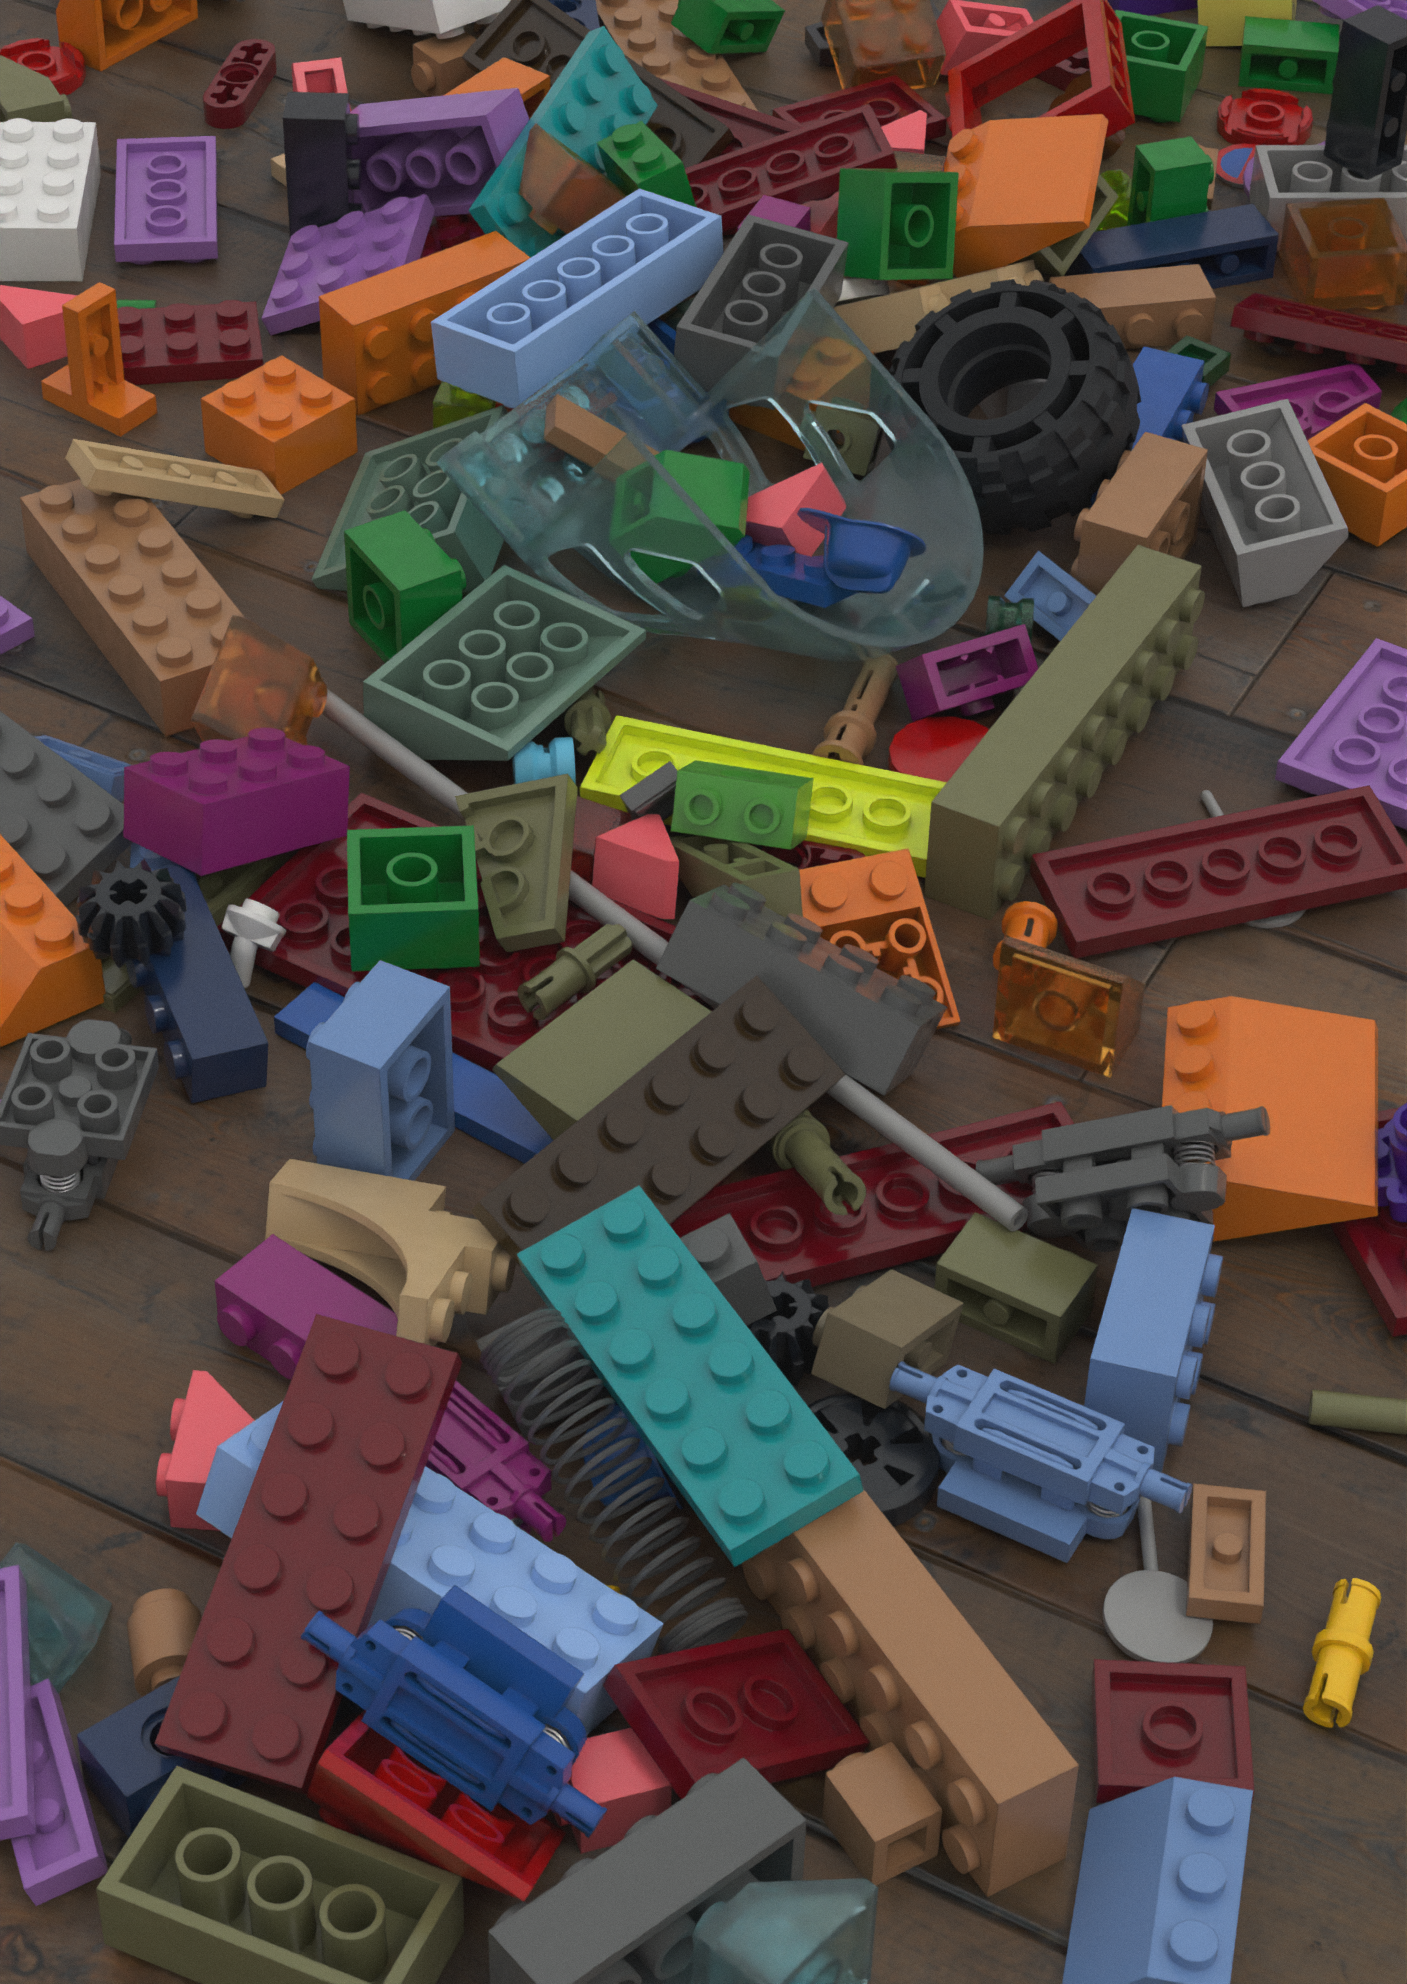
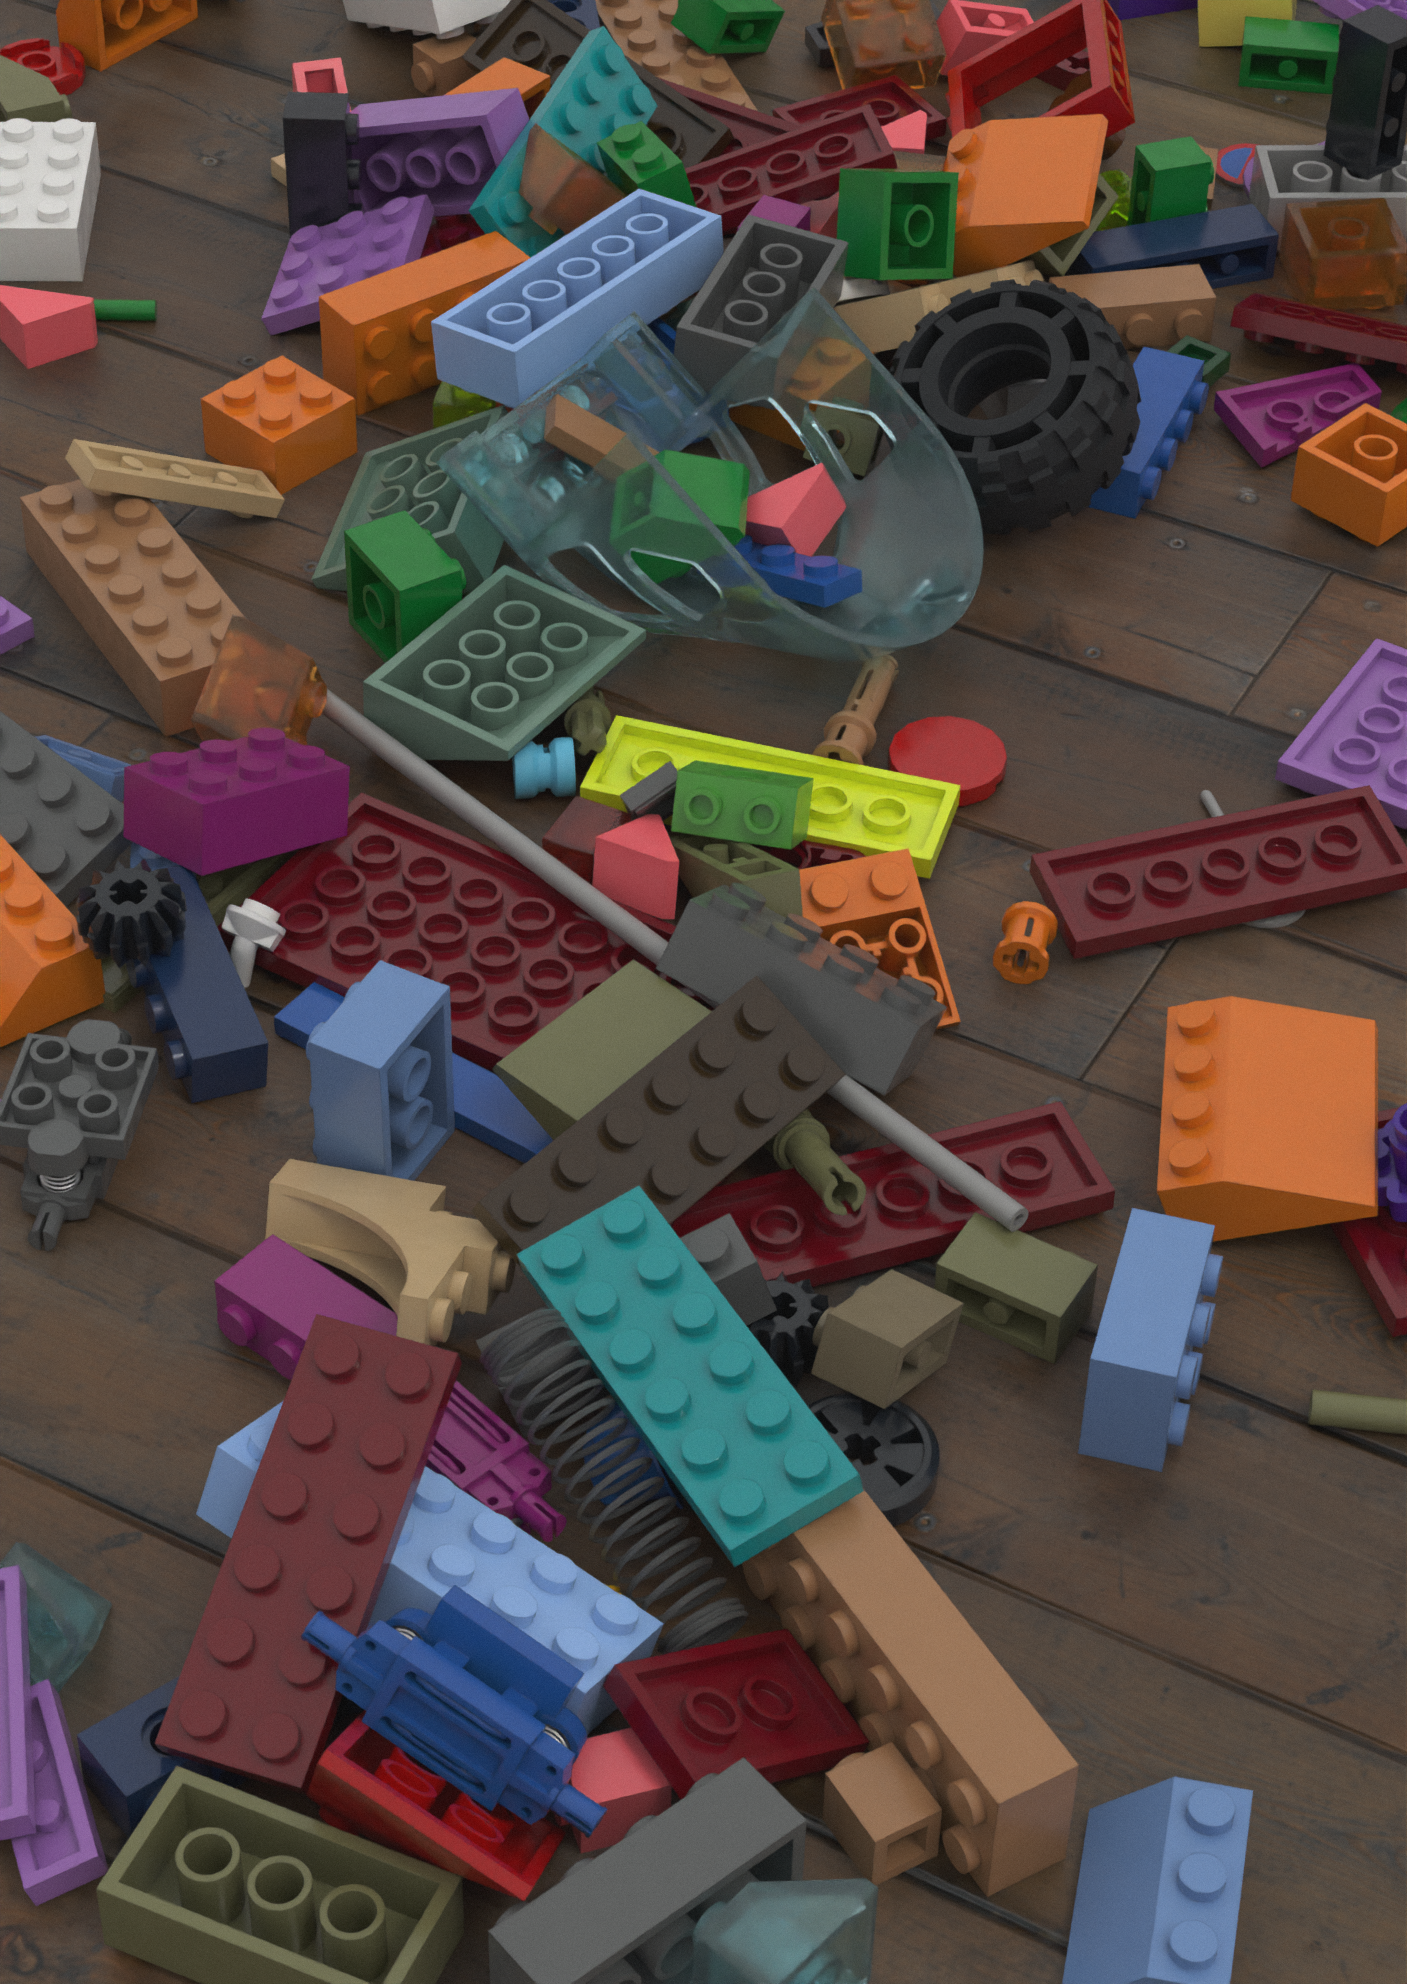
(94, 377): orange bracket -> none
(160, 1637): medium nougat brick -> none
(166, 199): medium lavender plate -> none
(190, 342): dark red plate -> none
(197, 1427): coral slope -> none
(239, 84): dark red beam -> none
(413, 897): green brick -> none
(524, 857): olive wing -> none
(575, 970): olive axle -> none
(863, 553): blue piece -> none
(968, 674): magenta brick -> none
(1006, 615): clear green wheel -> none
(1034, 1460): medium blue piece -> none
(1056, 595): medium blue plate -> none
(1062, 732): olive brick -> none
(1065, 1007): clear orange slope -> none
(1102, 1168): dark grey piece -> none
(1146, 503): medium nougat brick -> none
(1148, 1608): light grey piece -> none
(1162, 63): green brick -> none
(1167, 1724): dark red plate -> none
(1226, 1553): medium nougat plate -> none
(1264, 118): red tile -> none
(1266, 500): light grey slope -> none
(1342, 1653): yellow pin -> none

